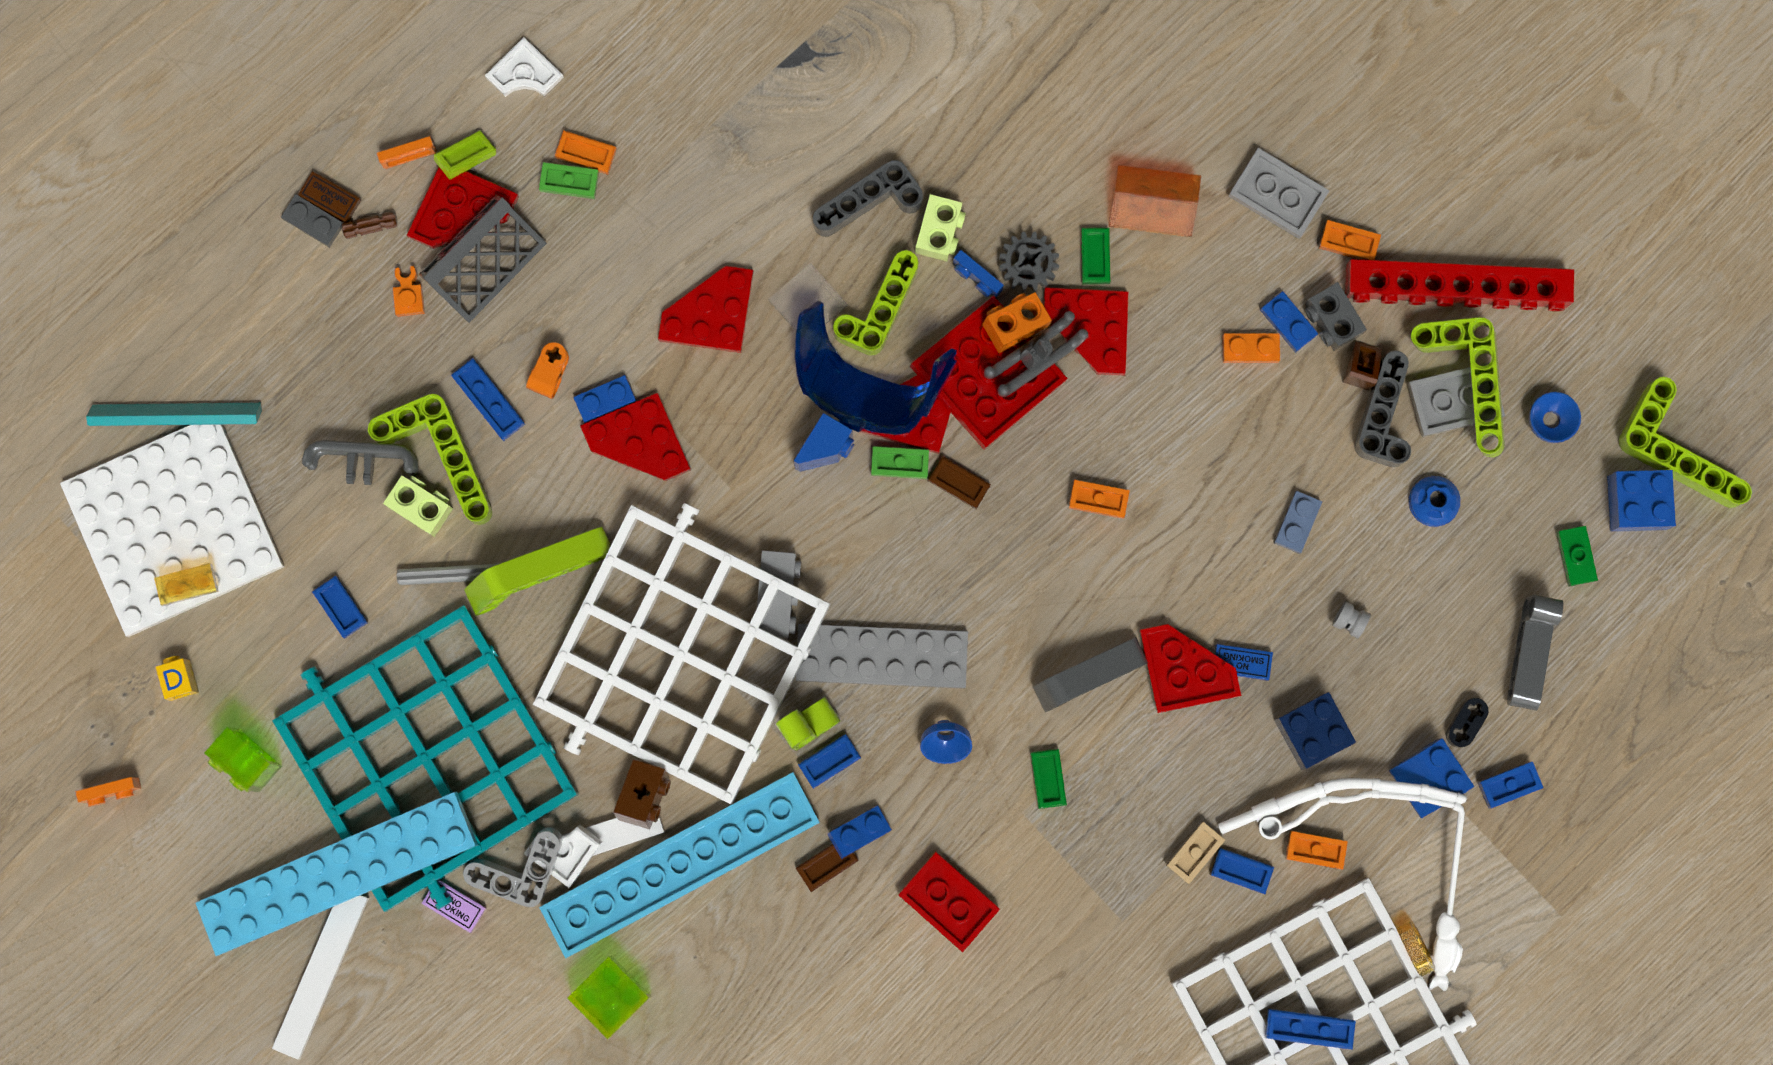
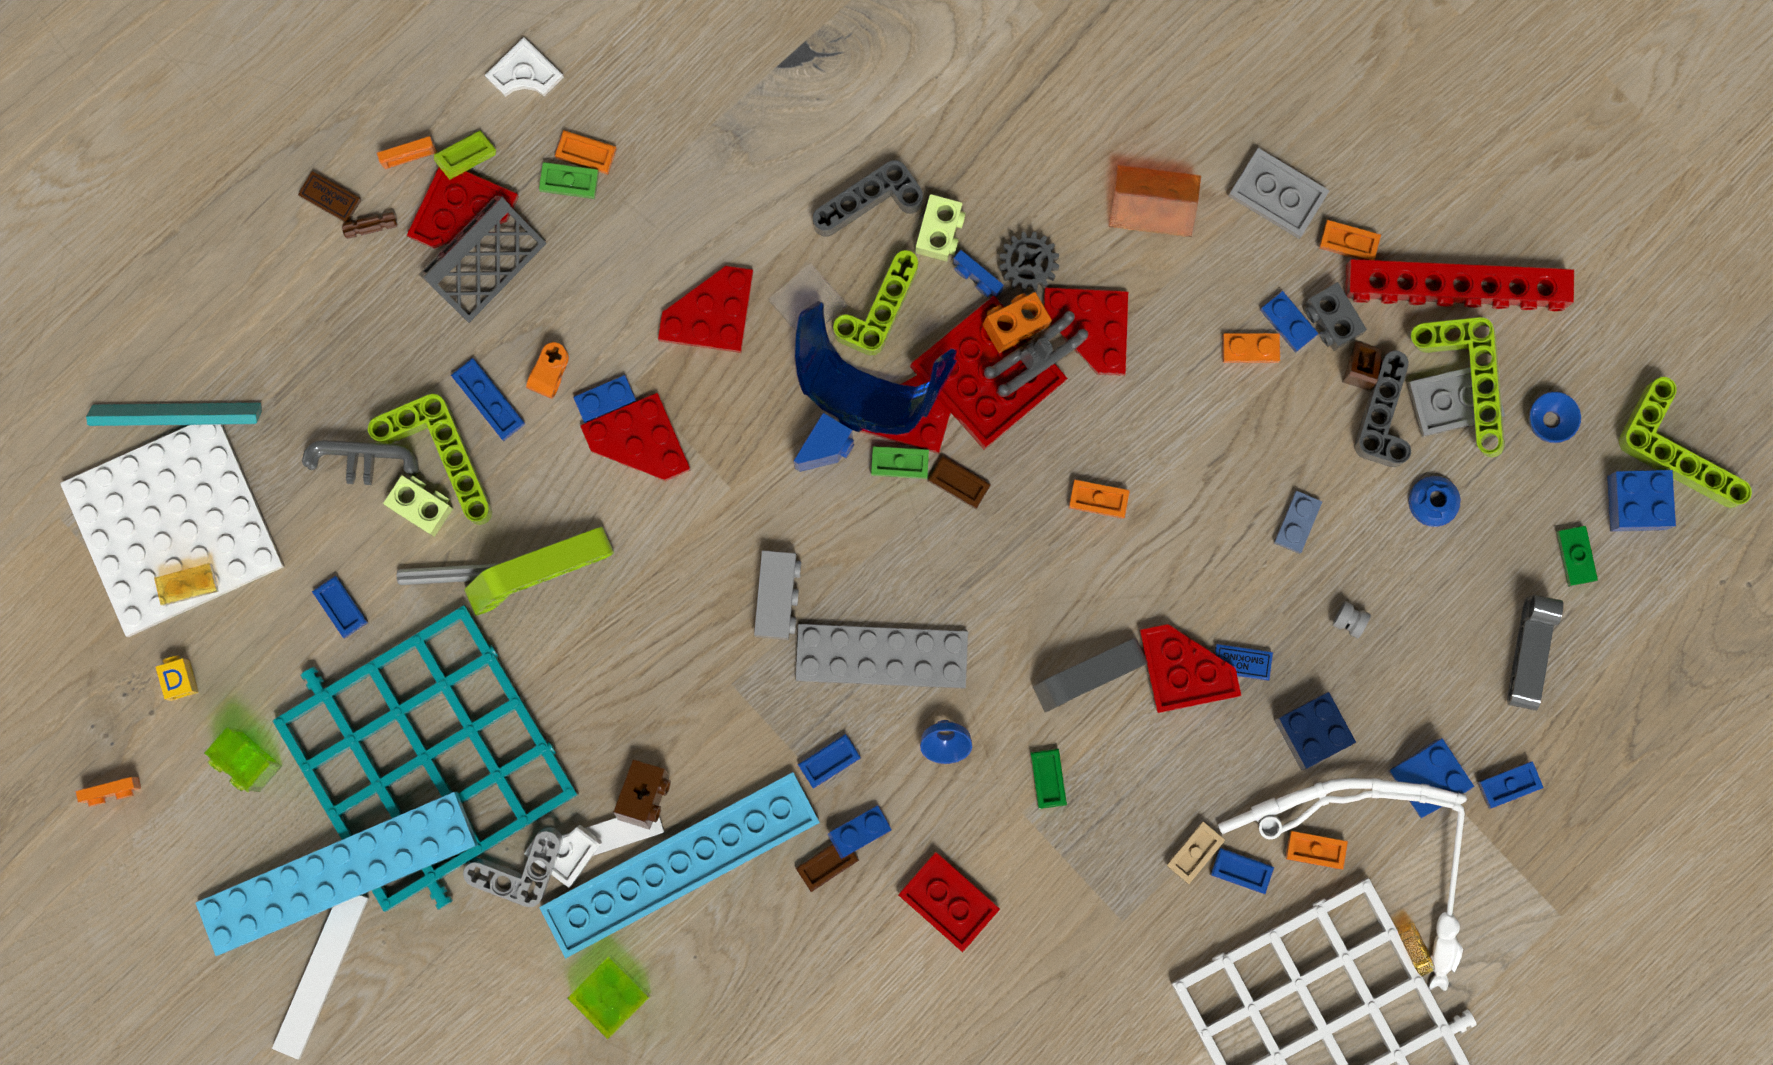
(312, 221): dark grey plate -> none
(408, 297): orange plate -> none
(461, 911): lavender tile -> none
(681, 654): white piece -> none
(804, 726): lime beam -> none
(1095, 256): green tile -> none
(1310, 1029): blue tile -> none
(1472, 726): black beam -> none

